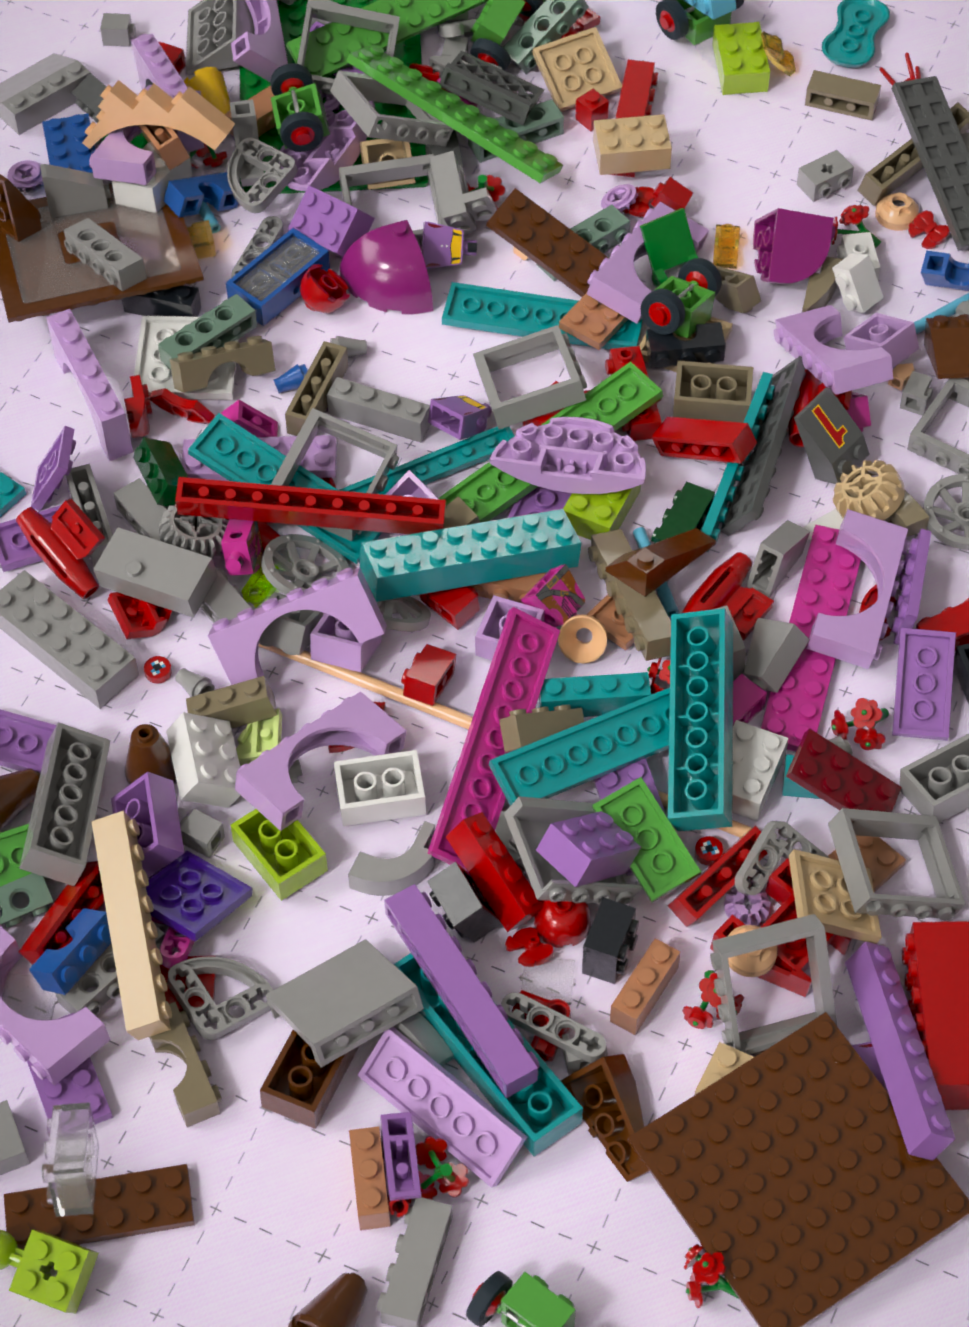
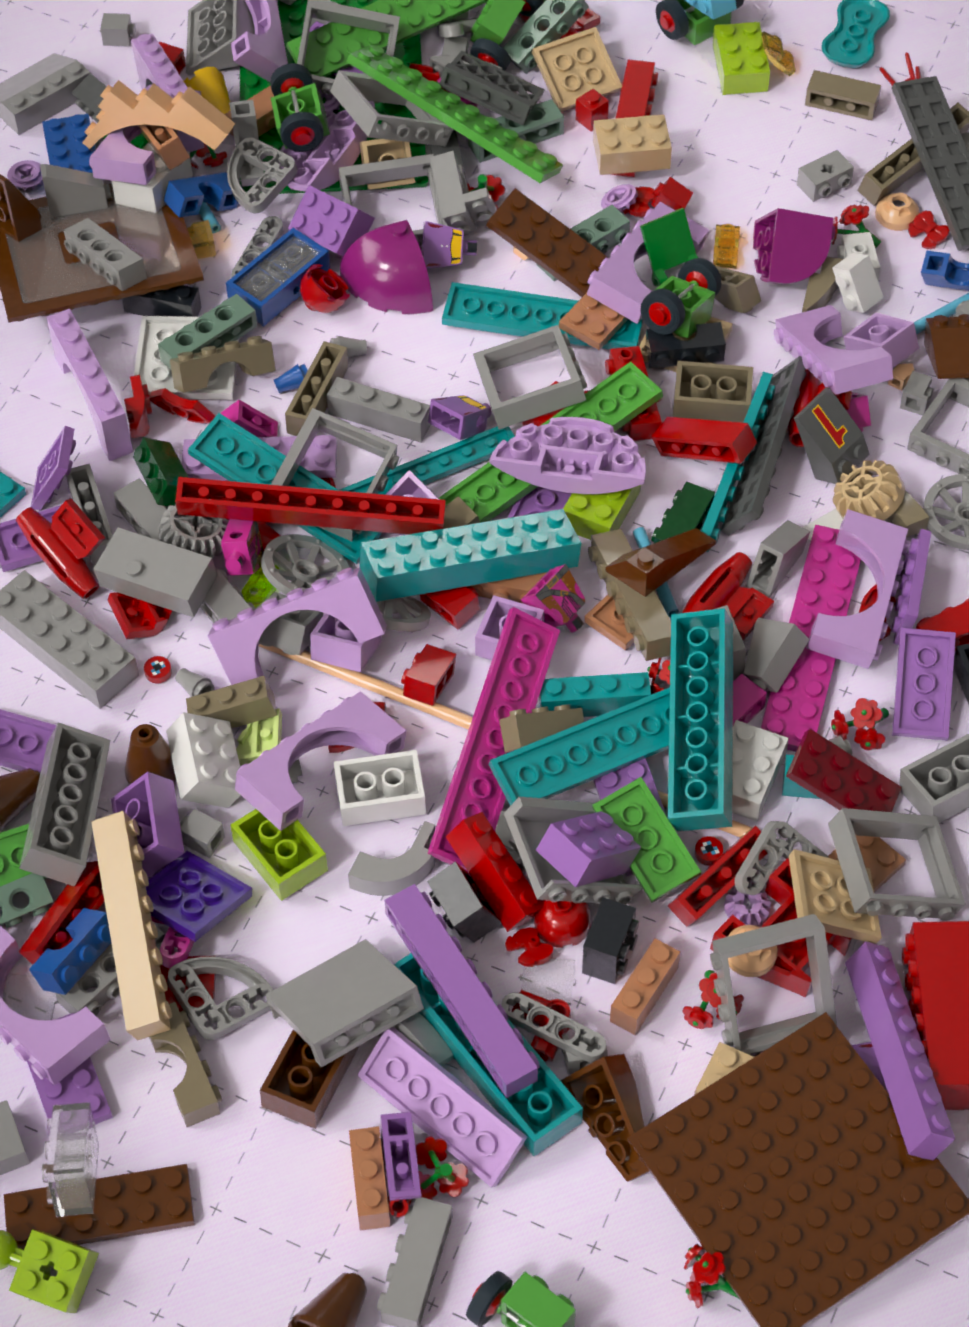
(582, 651): light nougat piece -> none

